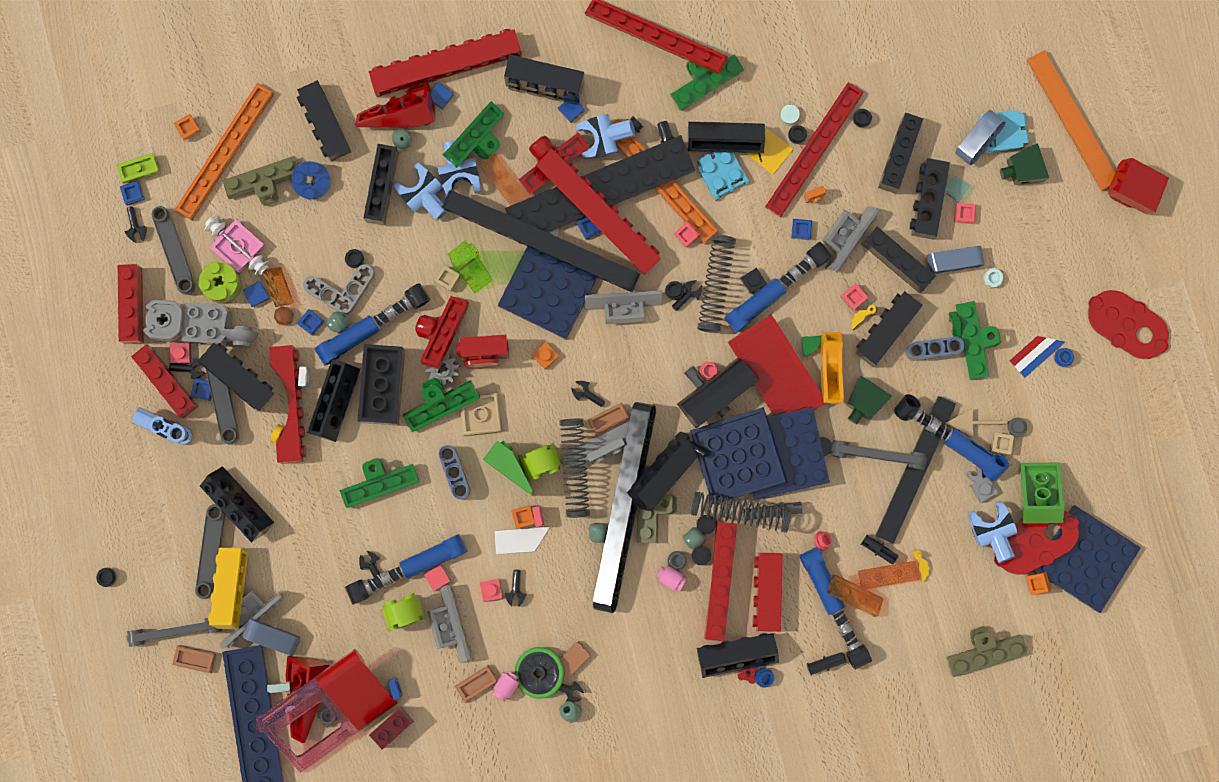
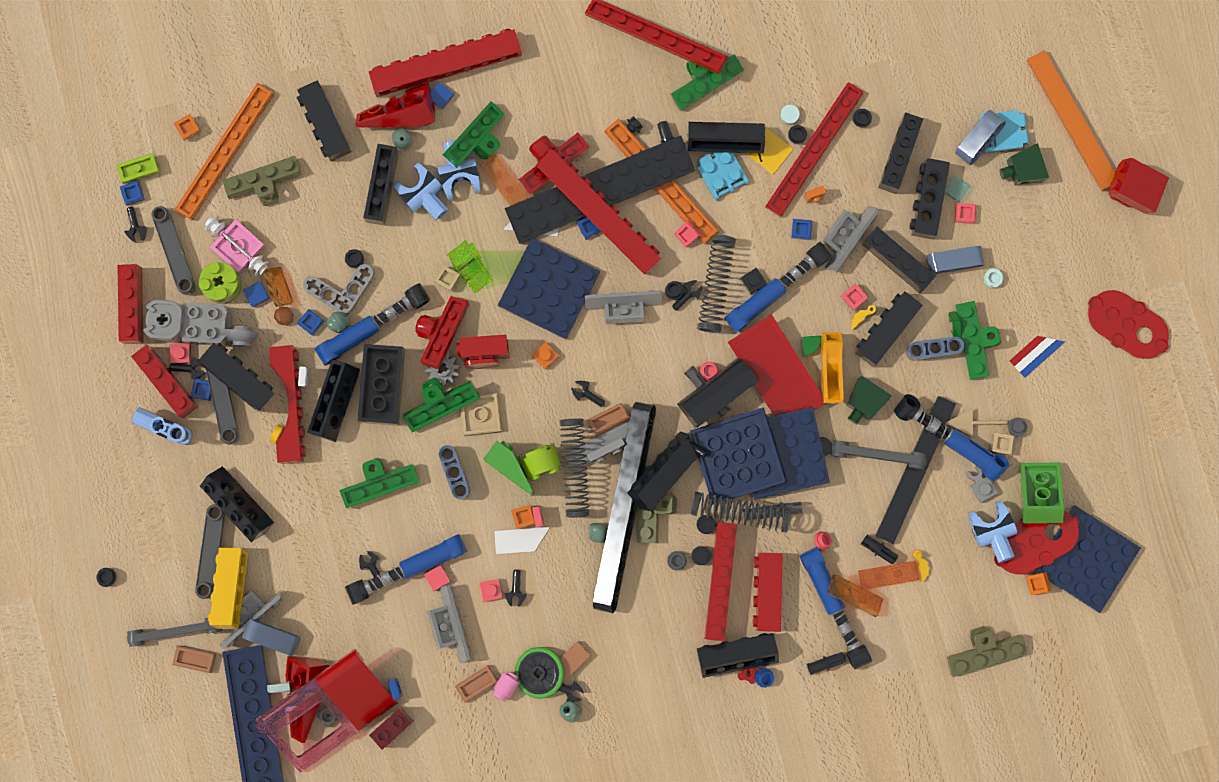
(321, 181): blue plate -> none
(403, 612): lime brick -> none
(540, 241): black beam -> none
(544, 79): black brick -> none
(571, 111): blue tile -> none
(605, 135): light blue connector -> none
(671, 578): bright pink brick -> none
(694, 538): sand green piece -> none
(1064, 357): blue plate -> none

